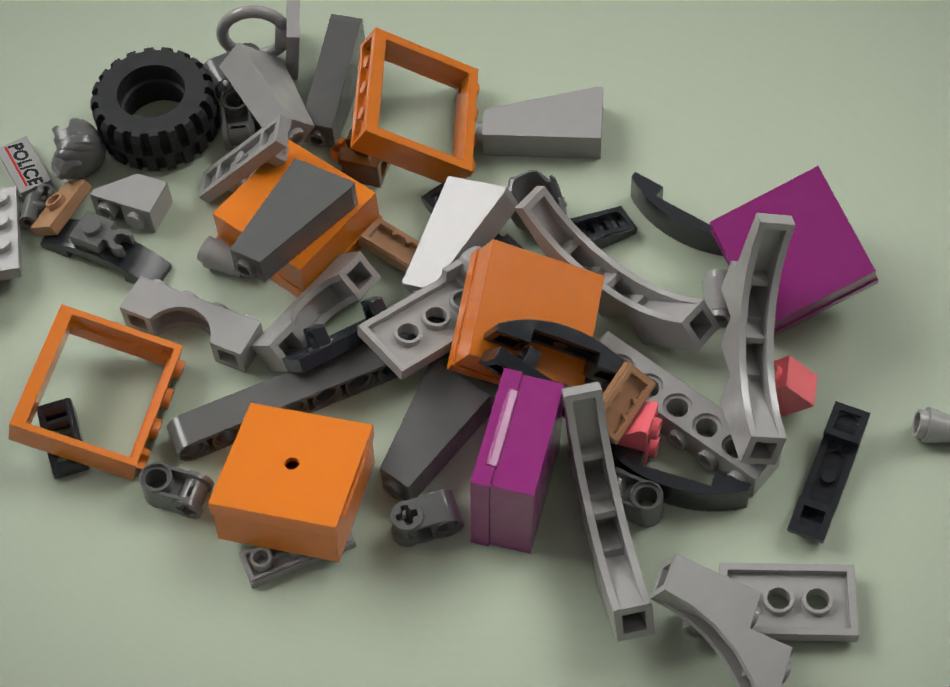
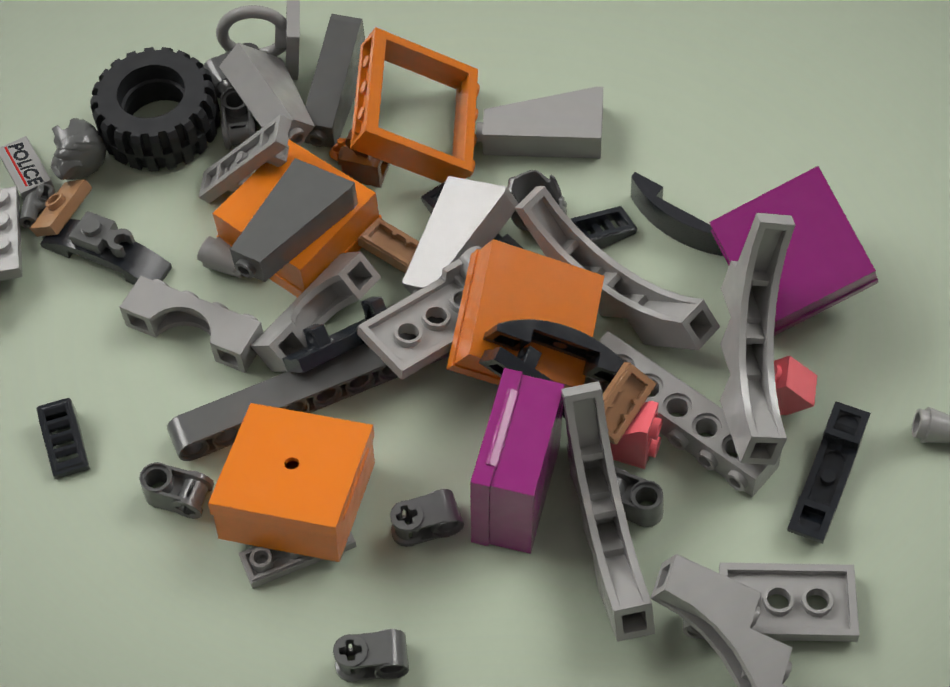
(114, 336): orange window -> none
(134, 200): light grey slope -> none
(376, 655): none -> dark grey piece
(433, 430): dark grey slope -> none
(714, 296): light grey cone -> none
(722, 495): black slope -> none

